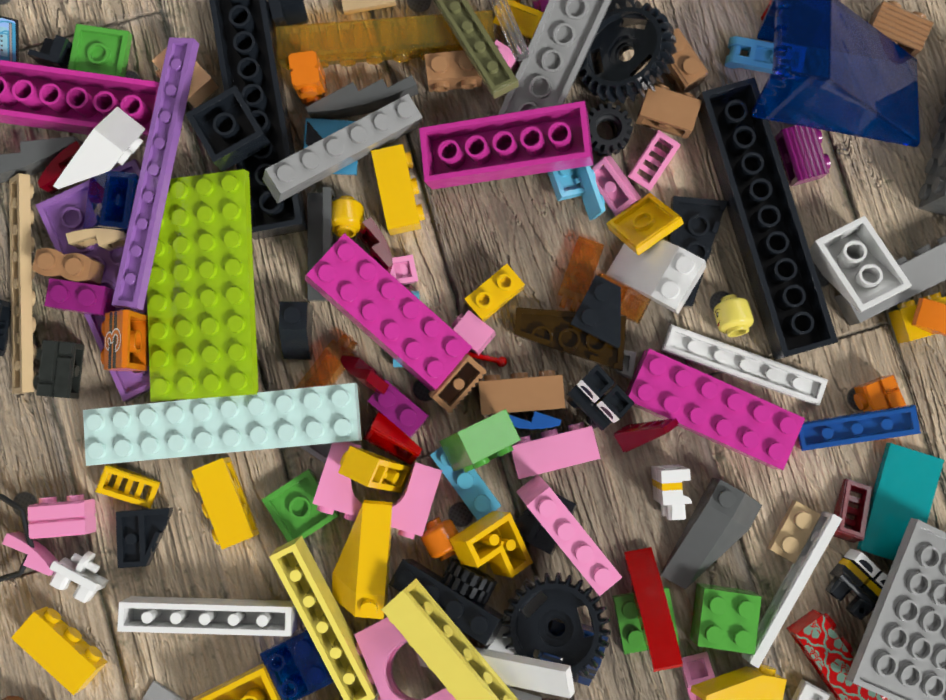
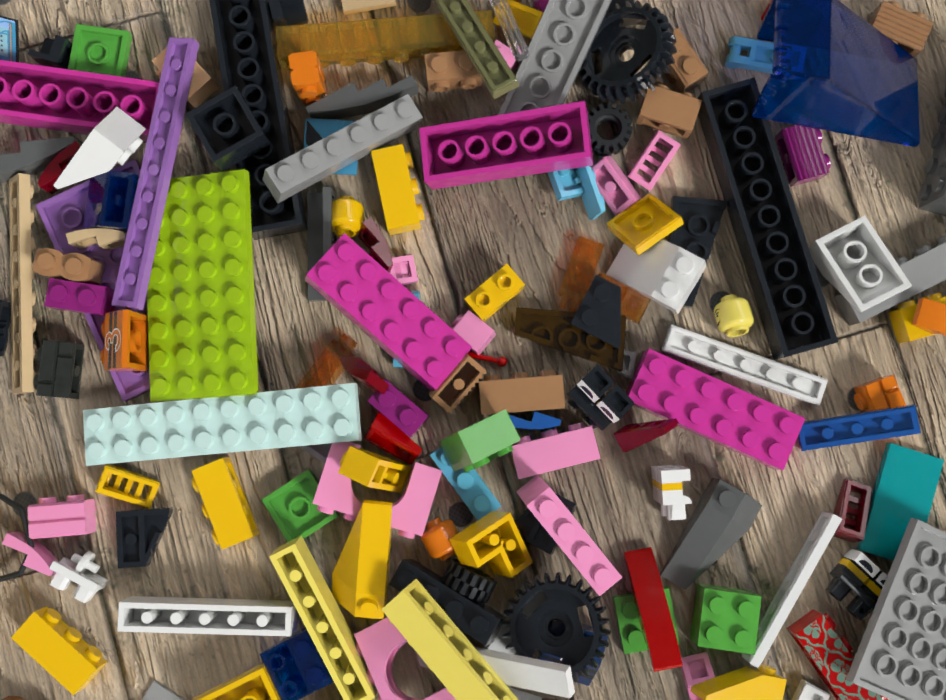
(296, 330): black slope -> none
(794, 531): tan plate -> none

